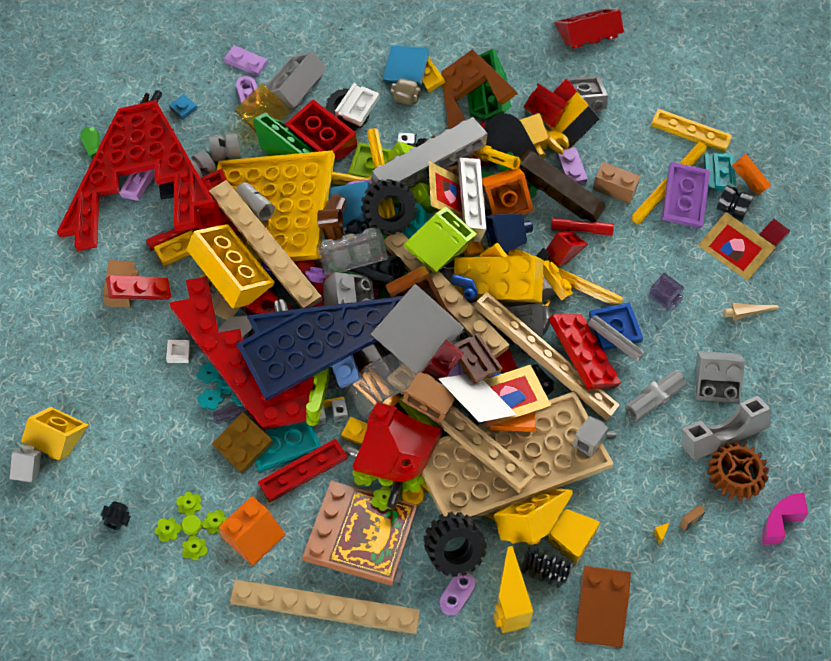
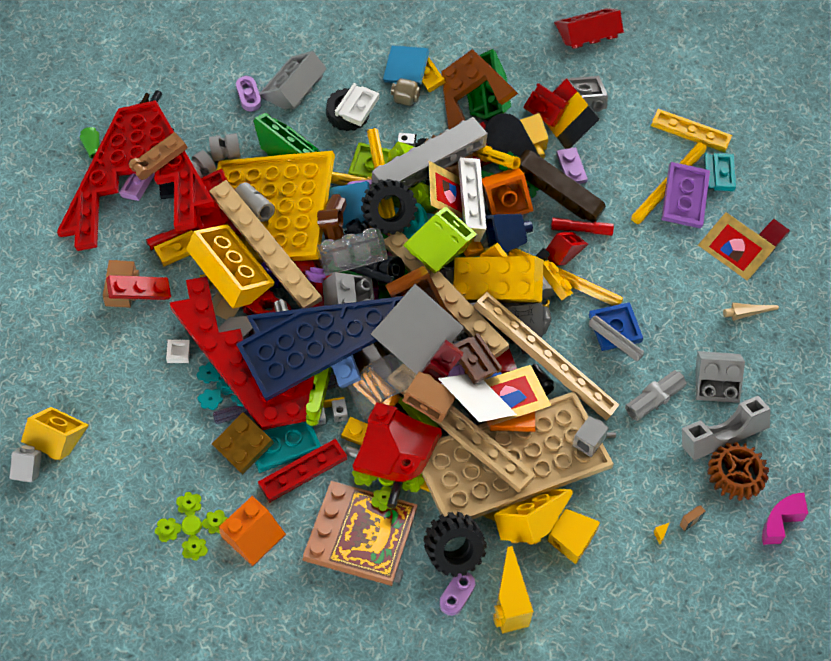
(115, 515): black gear -> none
(158, 156): none -> medium nougat plate
(183, 106): dark azure plate -> none
(245, 60): lavender plate -> none
(261, 102): clear yellow plate -> none
(323, 130): red slope -> none
(325, 606): tan plate -> none
(411, 497): yellow tile -> none
(467, 284): blue arm -> none
(546, 567): black piece -> none
(556, 139): yellow hand -> none
(584, 351): red plate -> none
(602, 606): dark orange slope -> none
(616, 182): medium nougat brick -> none
(666, 291): clear purple brick -> none
(734, 202): black wheel -> none
(751, 175): orange plate -> none

